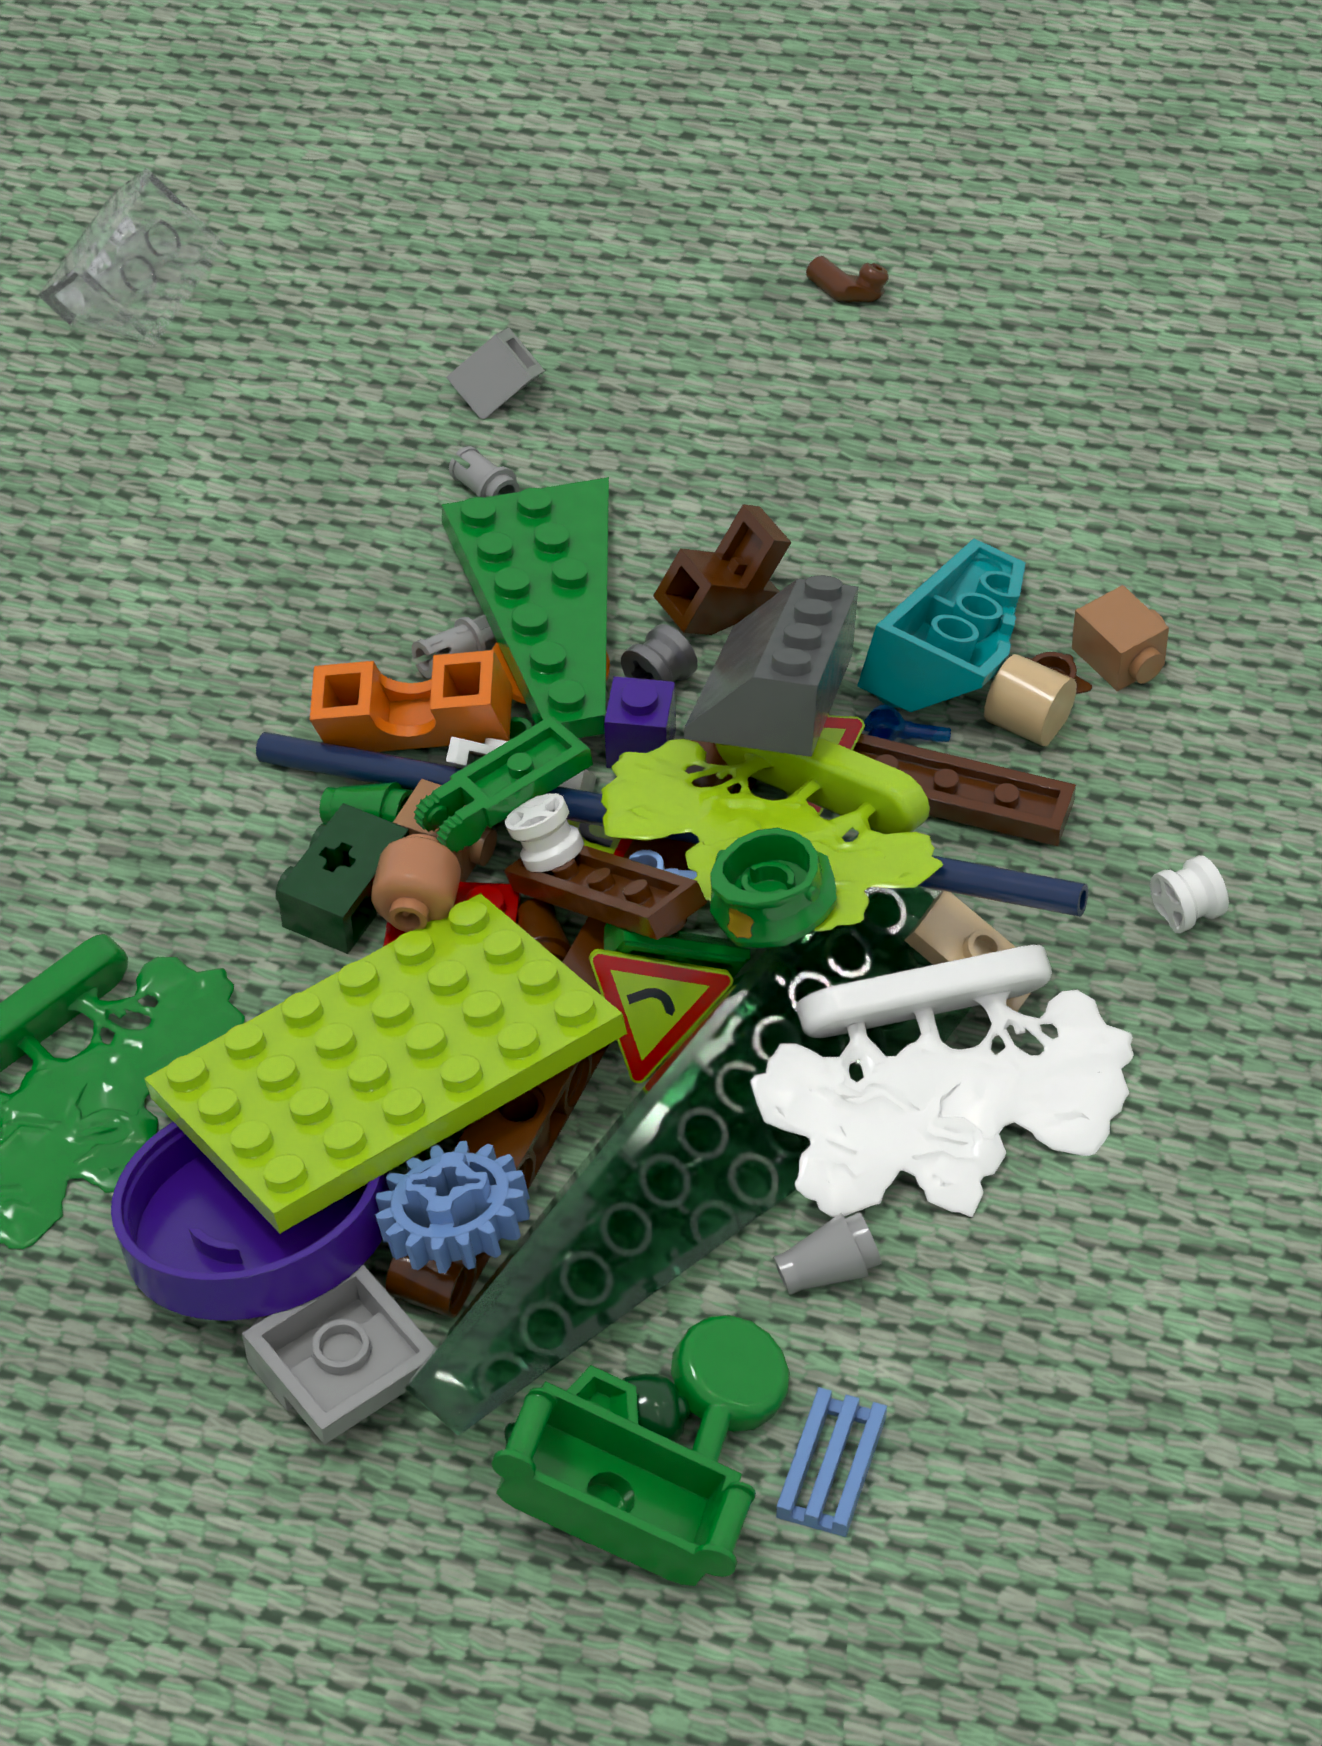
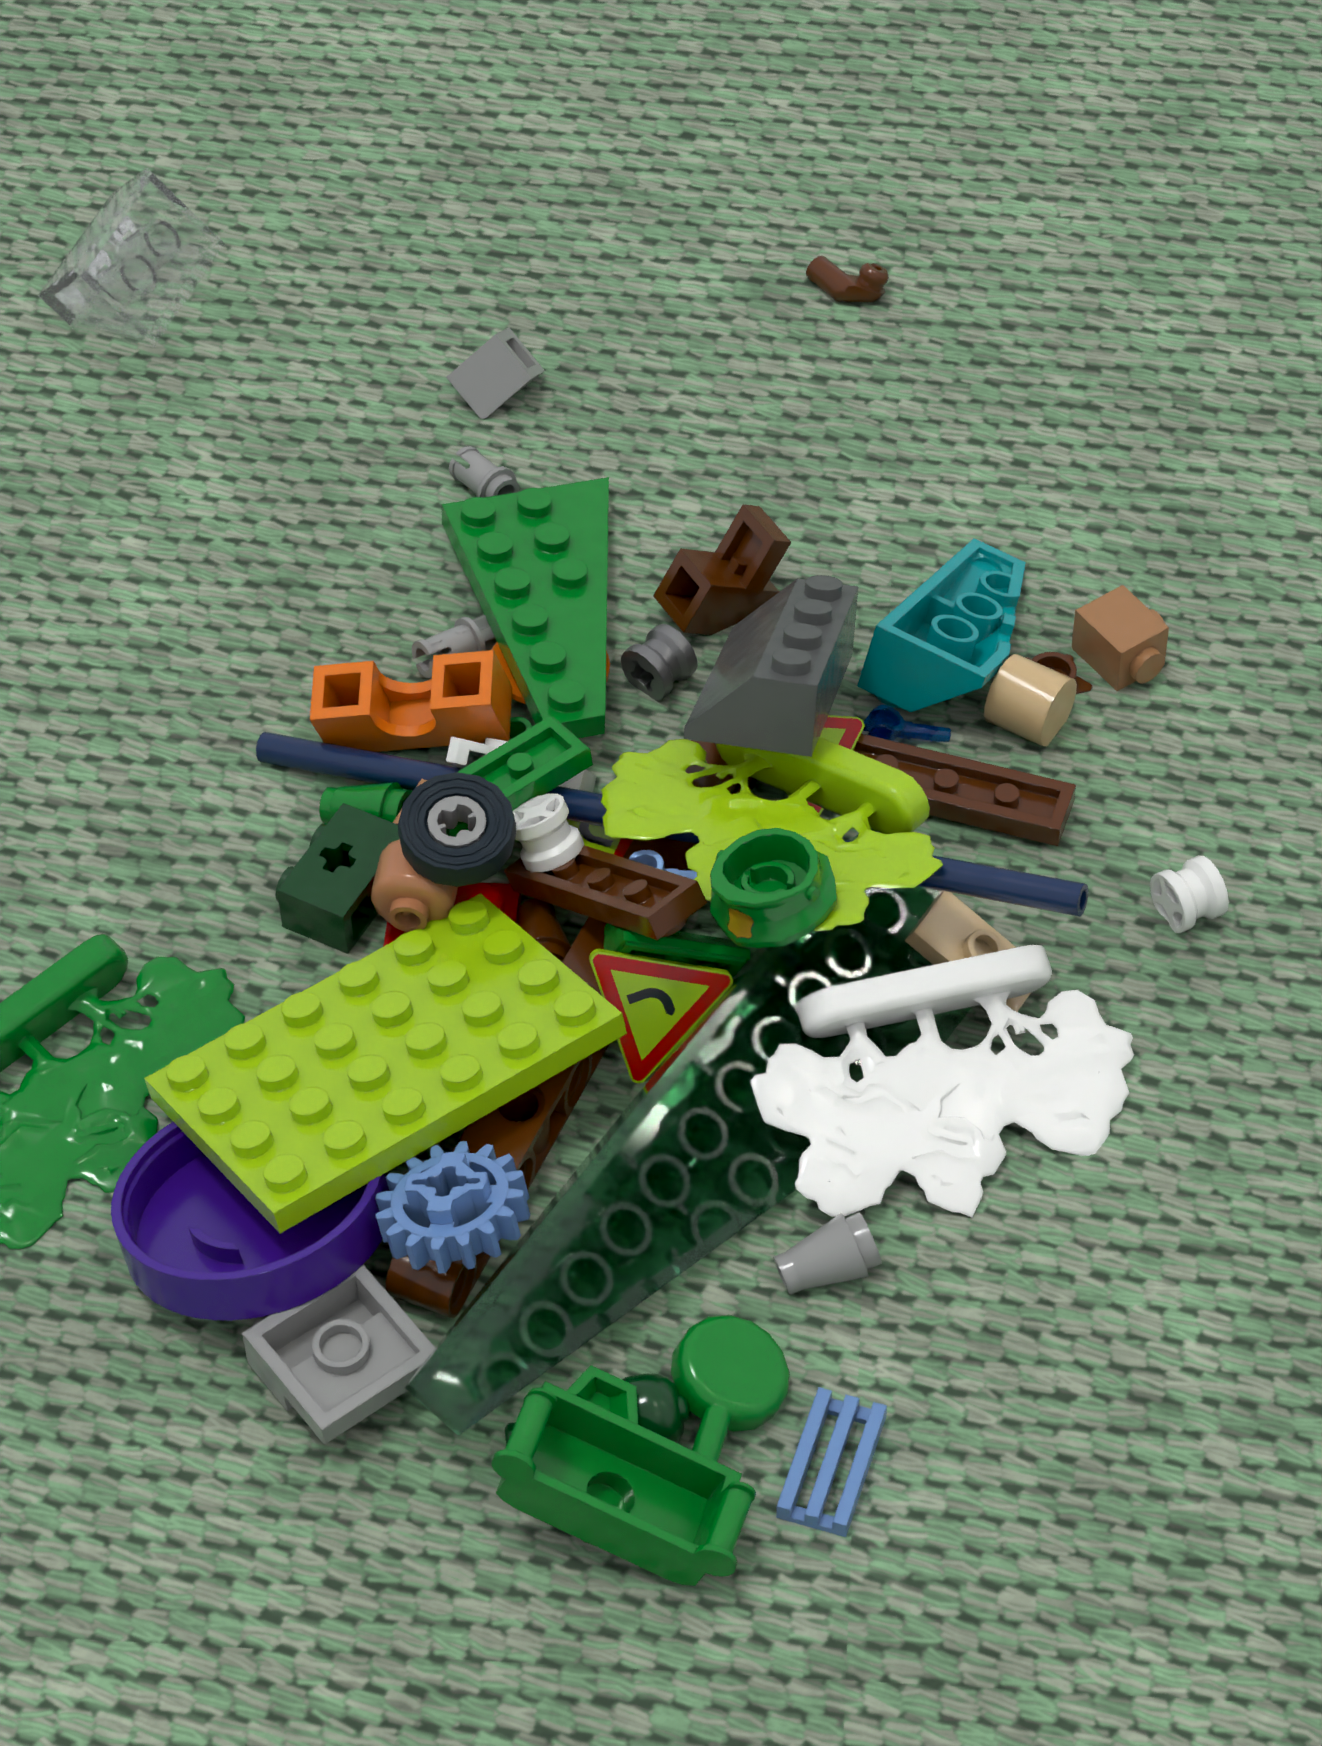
(473, 852): none -> black bush
(638, 716): dark purple brick -> none

